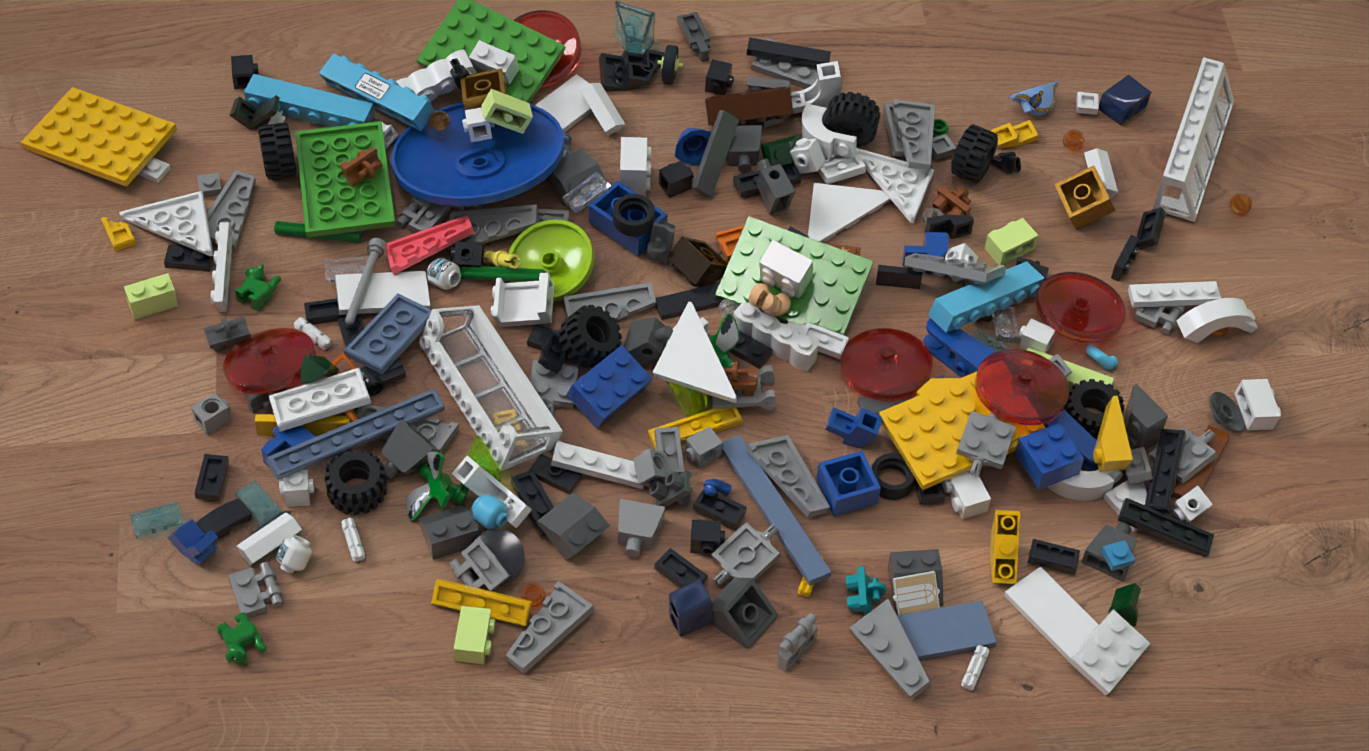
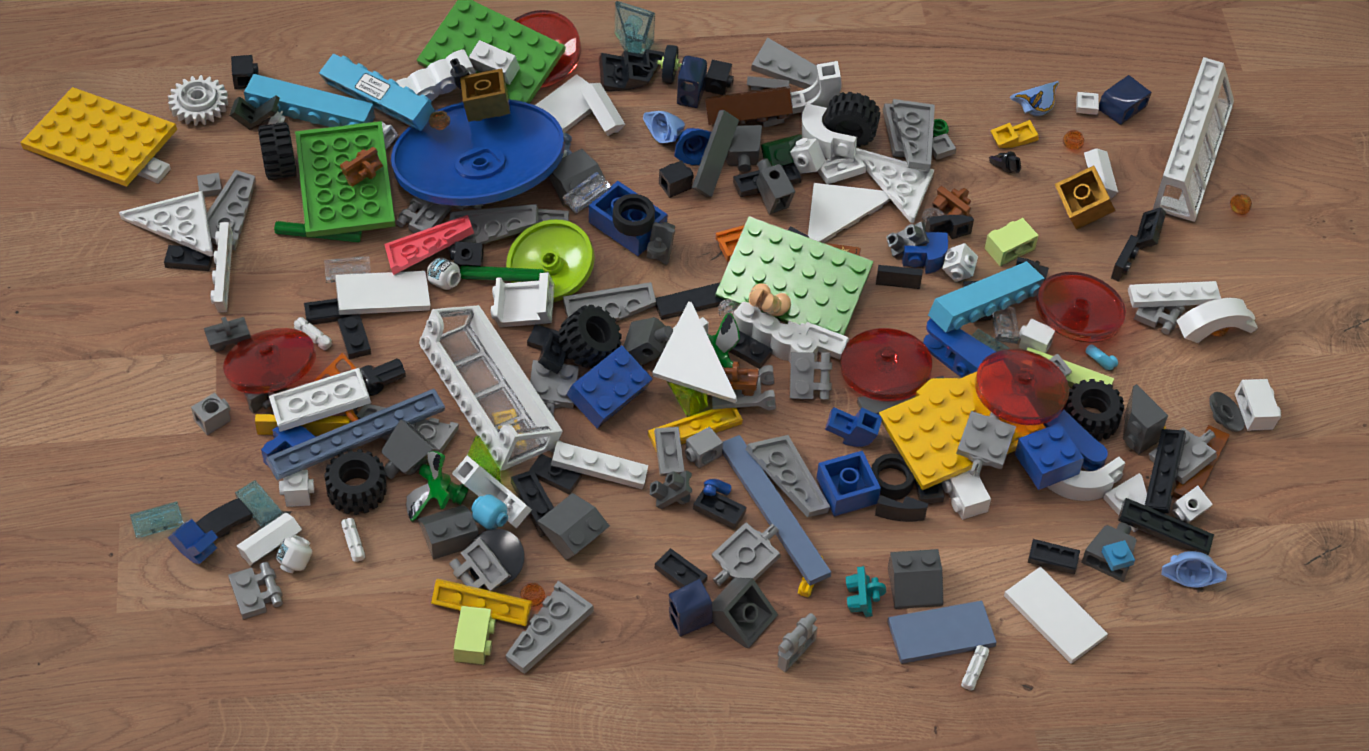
(118, 234): yellow tile -> none
(151, 296): yellowish green brick -> none
(198, 100): none -> white gear
(211, 477): black plate -> none
(239, 637): green animal -> none
(256, 289): green animal -> none
(315, 368): dark green tile -> none
(375, 250): light grey piece -> none
(389, 334): sand blue tile -> none
(476, 125): white brick -> none
(501, 259): light yellow pin -> none
(507, 111): yellowish green brick -> none
(634, 164): white brick -> none
(639, 525): light grey torso -> none
(651, 466): light grey brick -> none
(664, 126): none -> light blue hat
(693, 71): none -> dark blue piece
(695, 34): dark grey hinge -> none
(697, 261): dark brown slope -> none
(706, 536): black brick -> none
(785, 269): white brick -> none
(787, 52): black tile -> none
(802, 375): none -> light grey plate
(889, 645): light grey wing -> none
(908, 511): none -> black slope
(911, 236): none -> dark grey hips
(916, 593): piece -> none
(974, 153): black tyre -> none
(975, 271): light grey wing -> none
(1004, 546): yellow slope -> none
(1109, 652): white plate -> none
(1112, 445): yellow slope -> none
(1125, 603): dark green tile -> none
(1139, 468): light grey plate -> none
(1193, 570): none -> light blue hat

